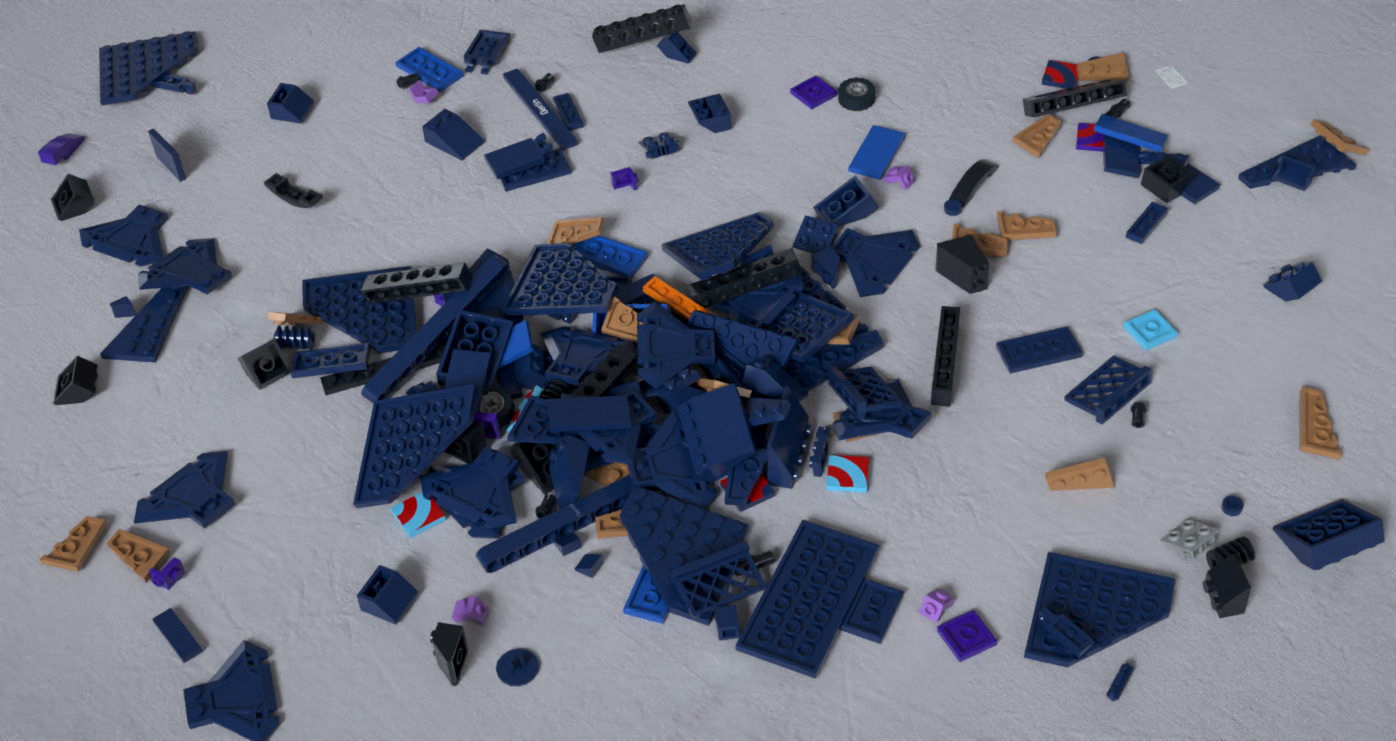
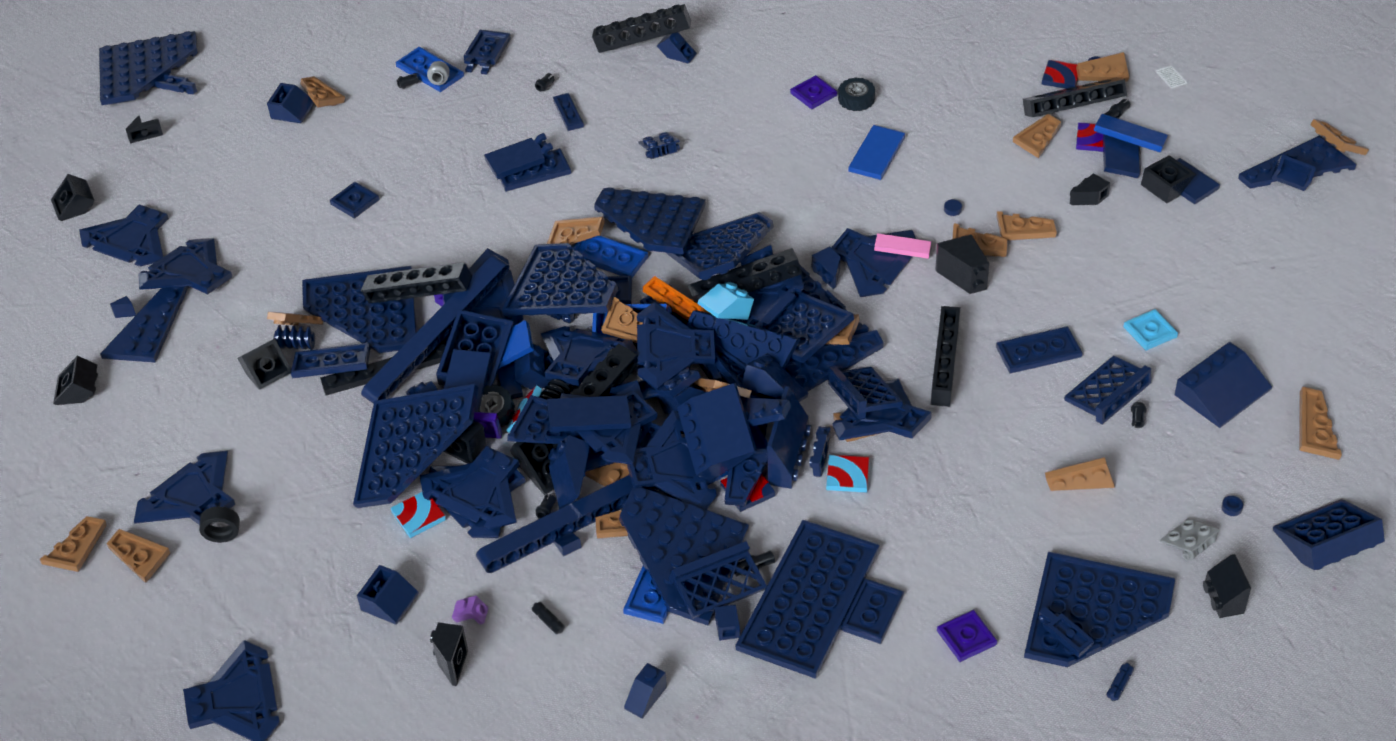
(60, 148): dark purple slope -> none
(141, 131): none -> black slope
(167, 154): dark blue tile -> none
(168, 575): dark purple bracket -> none
(177, 635): dark blue tile -> none
(219, 534): none -> black tyre
(280, 187): black slope -> none
(320, 92): none -> medium nougat wing
(354, 200): none -> dark blue tile
(422, 94): medium lavender bracket -> none
(438, 73): none -> light grey head
(451, 135): dark blue slope -> none
(517, 667): dark blue piece -> none
(540, 109): dark blue tile -> none
(548, 617): none -> black axle
(589, 564): dark blue slope -> none
(624, 178): dark purple bracket -> none
(633, 291): dark blue tile -> none
(645, 690): none -> dark blue slope
(655, 220): none -> dark blue plate
(711, 113): dark blue slope -> none
(727, 302): none -> medium azure slope
(815, 235): dark blue hinge -> none
(846, 204): dark blue slope -> none
(900, 174): medium lavender bracket -> none
(902, 245): none -> bright pink tile
(935, 604): medium lavender bracket -> none
(972, 179): black slope -> none
(1090, 191): none -> black slope
(1146, 222): dark blue plate -> none
(1147, 157): dark blue hinge -> none
(1222, 385): none -> dark blue slope
(1240, 547): black piece -> none
(1293, 281): dark blue slope -> none

